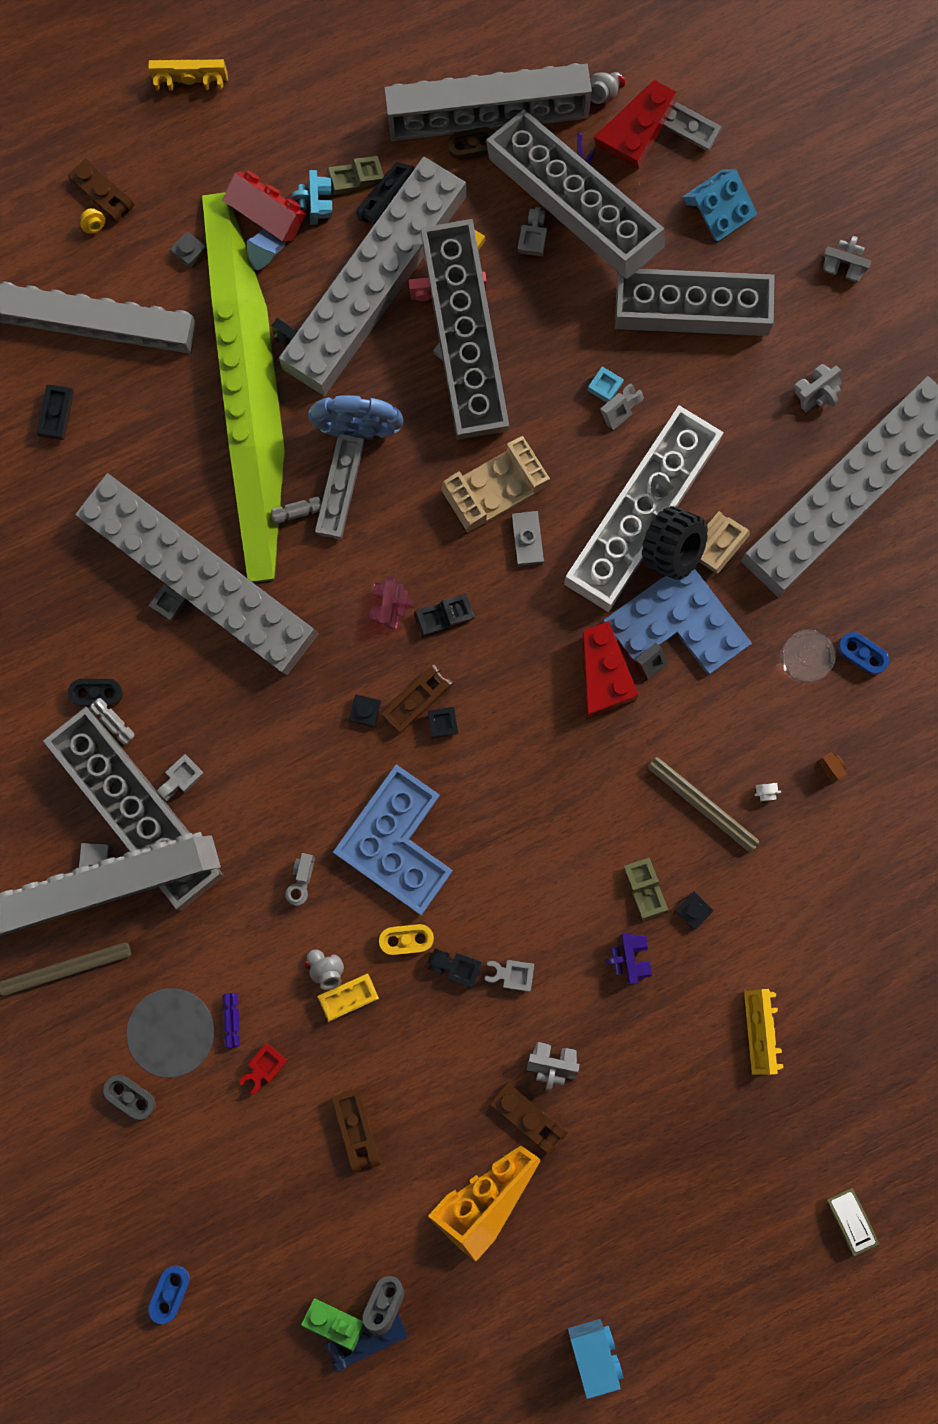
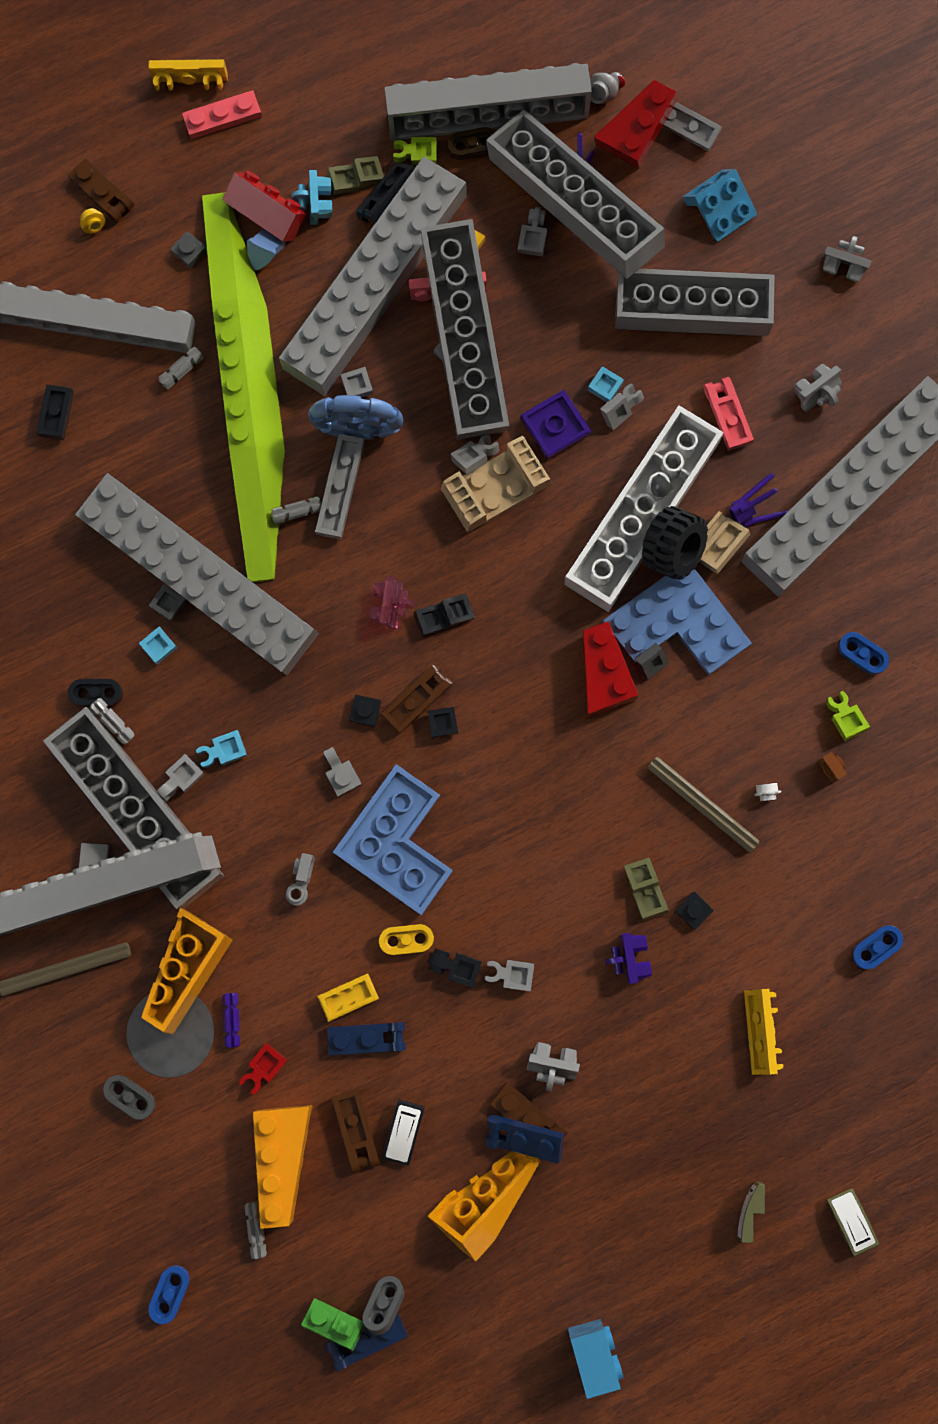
(158, 645): none -> medium azure plate
(180, 368): none -> light grey axle
(184, 970): none -> light orange wedge
(222, 115): none -> coral plate
(226, 749): none -> medium azure plate
(255, 1234): none -> light grey axle
(279, 1160): none -> light orange wedge
(283, 332): black plate -> none
(324, 969): light grey animal -> none
(342, 776): none -> light grey plate
(357, 383): none -> light grey plate
(365, 1038): none -> dark blue plate
(403, 1132): none -> white slope
(419, 148): none -> lime plate
(473, 456): none -> light grey plate
(524, 1138): none -> dark blue plate
(527, 538): light grey plate -> none
(555, 424): none -> dark purple plate
(728, 414): none -> coral plate
(743, 511): none -> dark purple plant
(753, 1203): none -> olive slope
(808, 656): clear tile -> none
(848, 719): none -> lime plate
(876, 948): none -> blue plate

